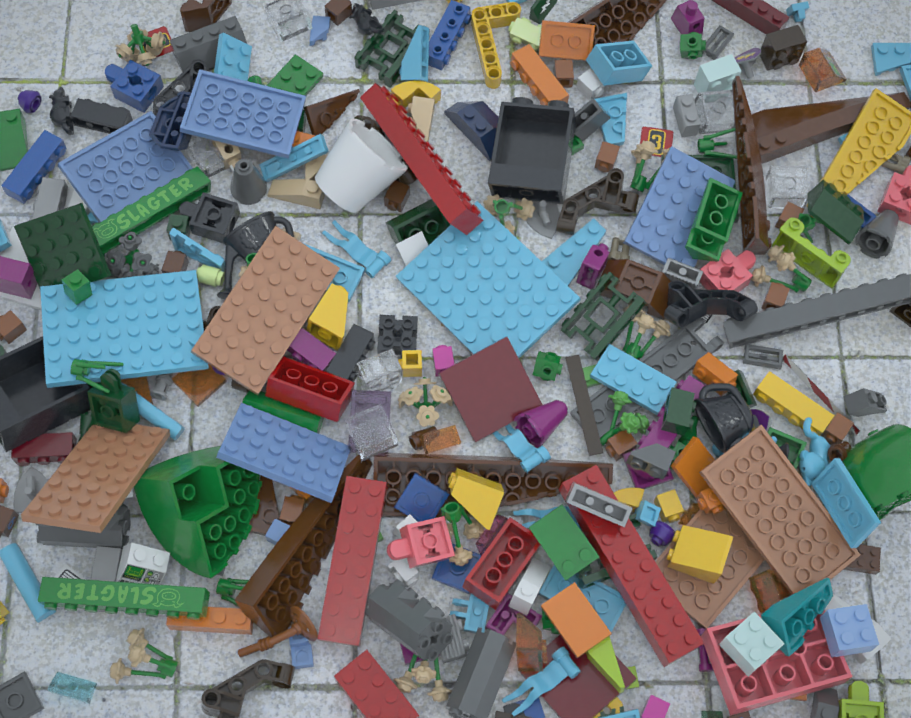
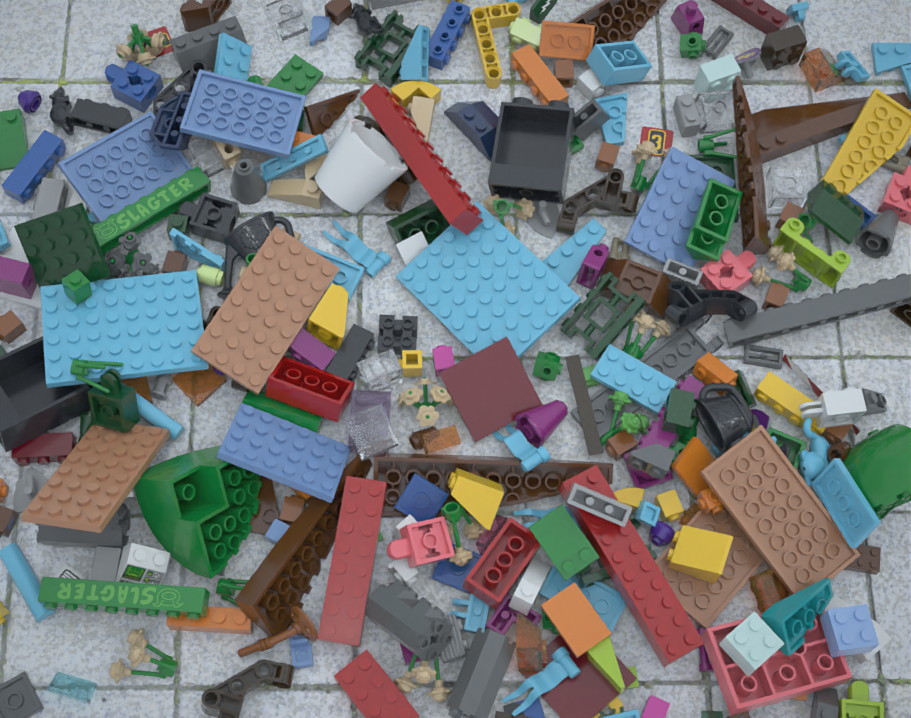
(836, 408): none -> white brick
(852, 65): none -> medium azure hinge

